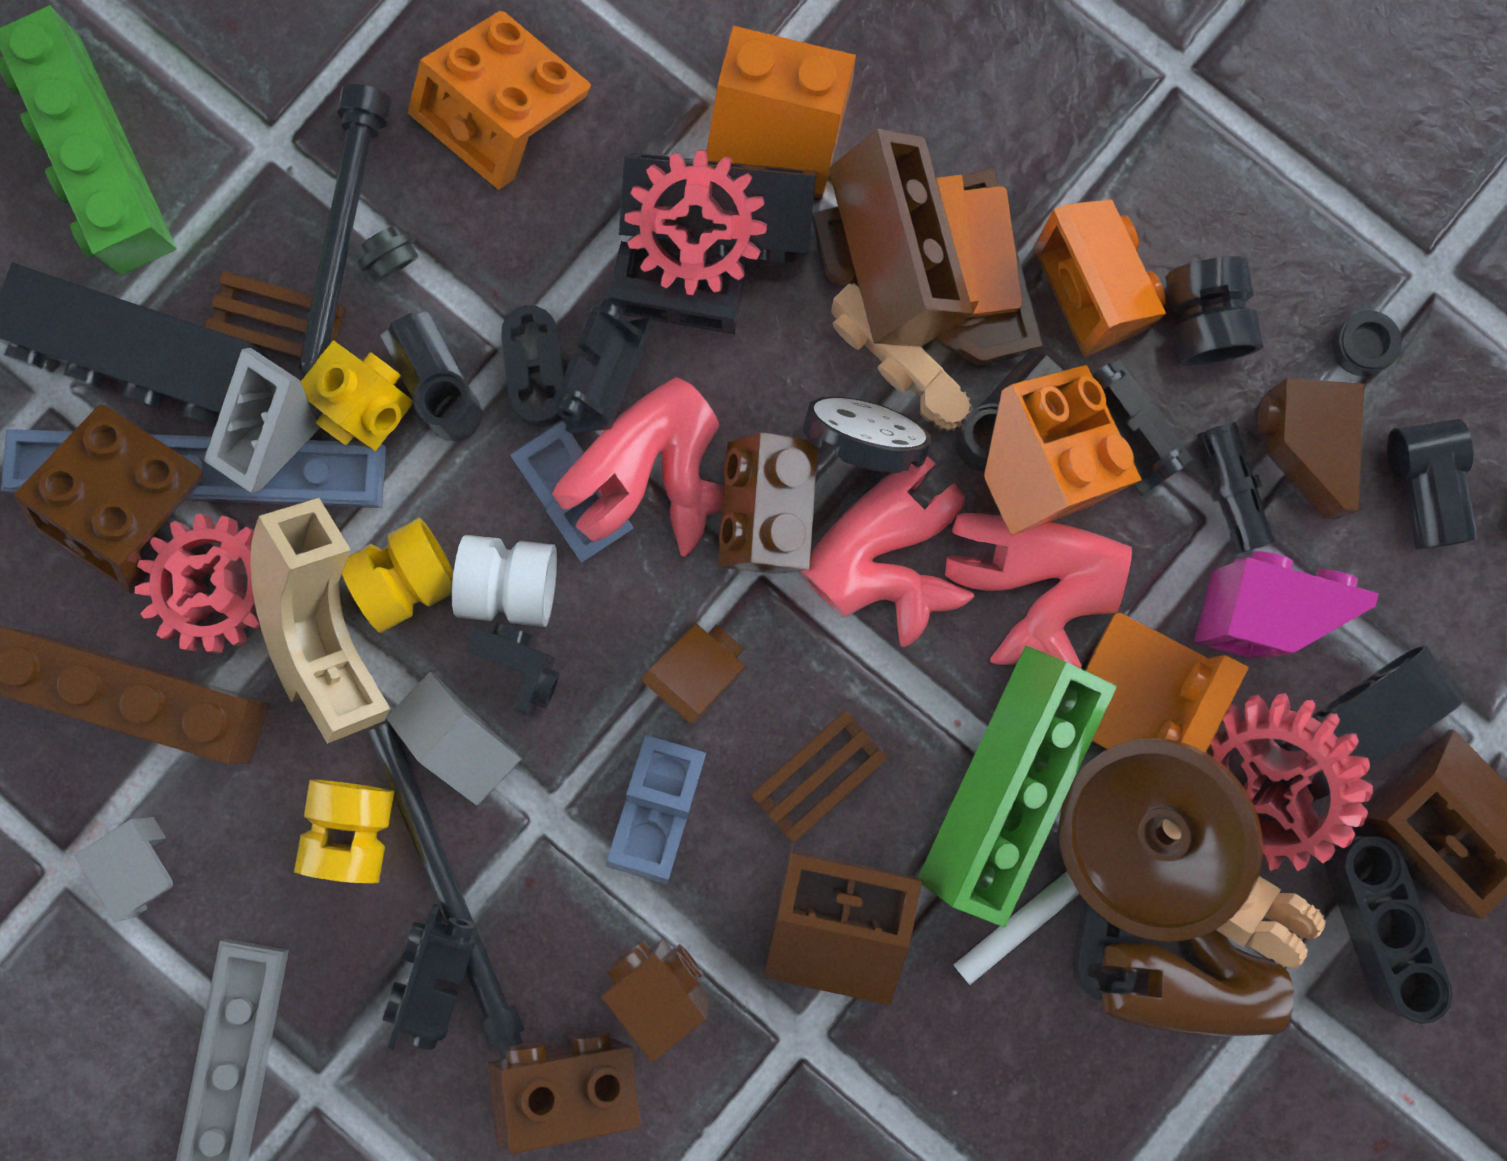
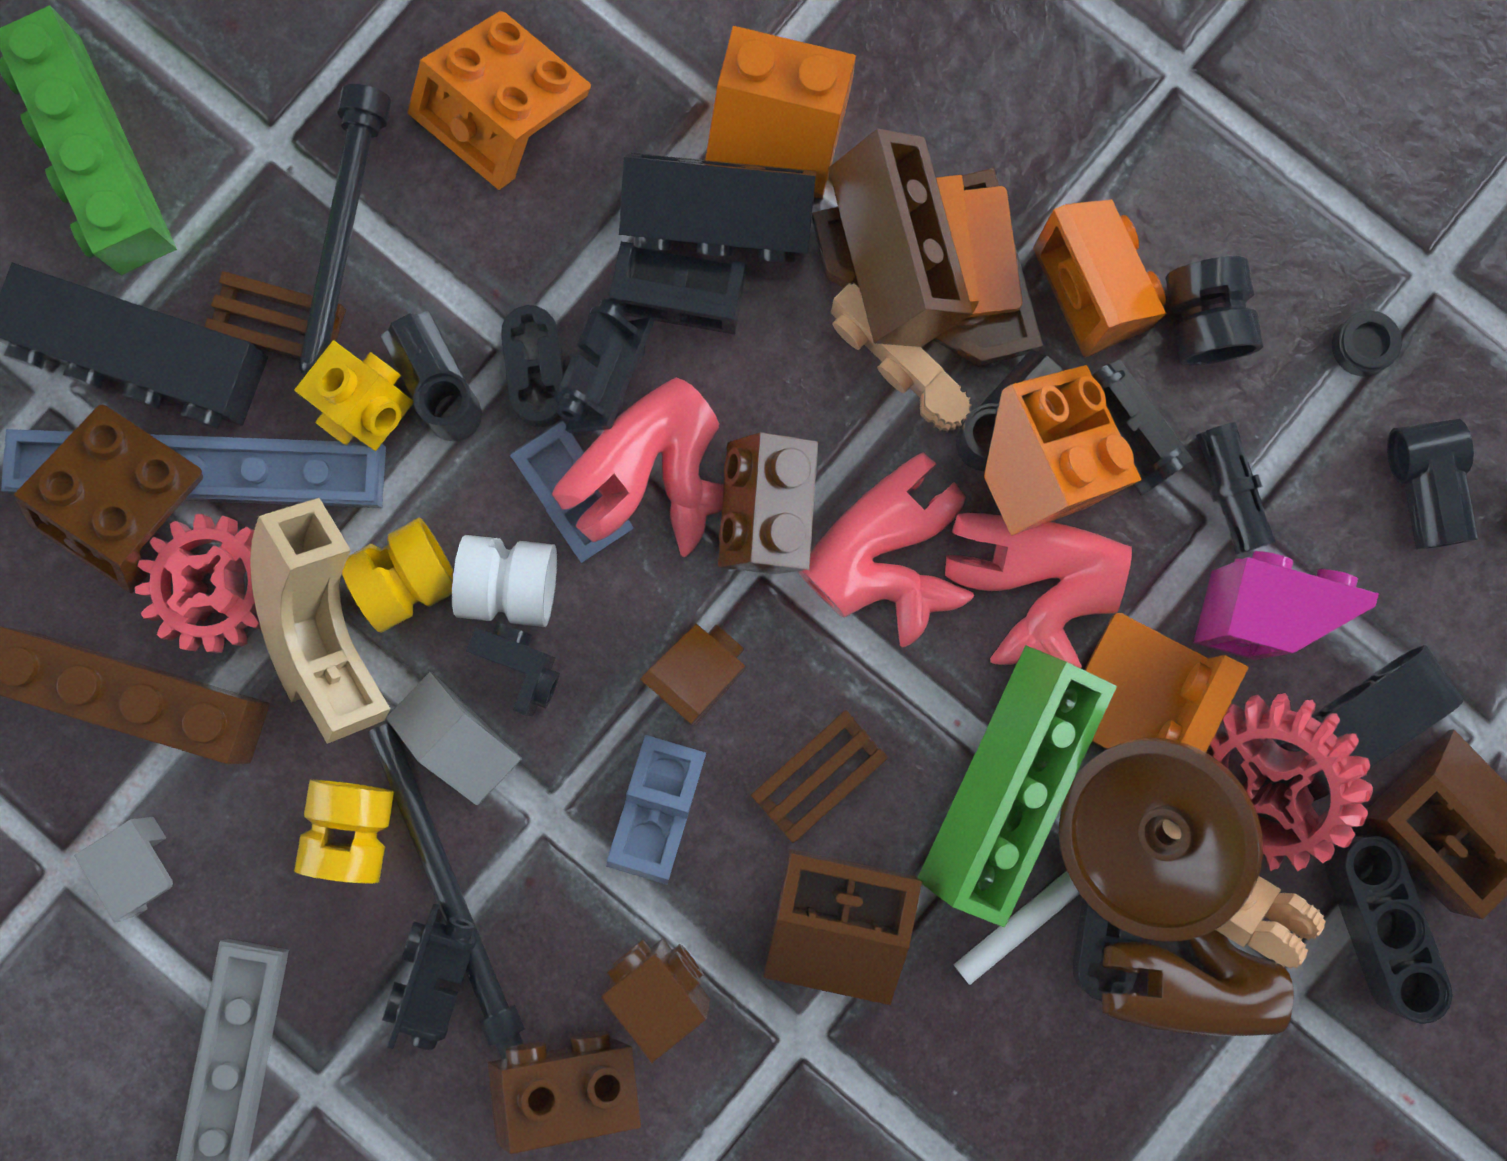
(260, 422): light grey slope -> none
(387, 253): pearl dark grey plate -> none
(694, 251): coral gear -> none
(867, 434): tile -> none
(1317, 440): reddish brown slope -> none

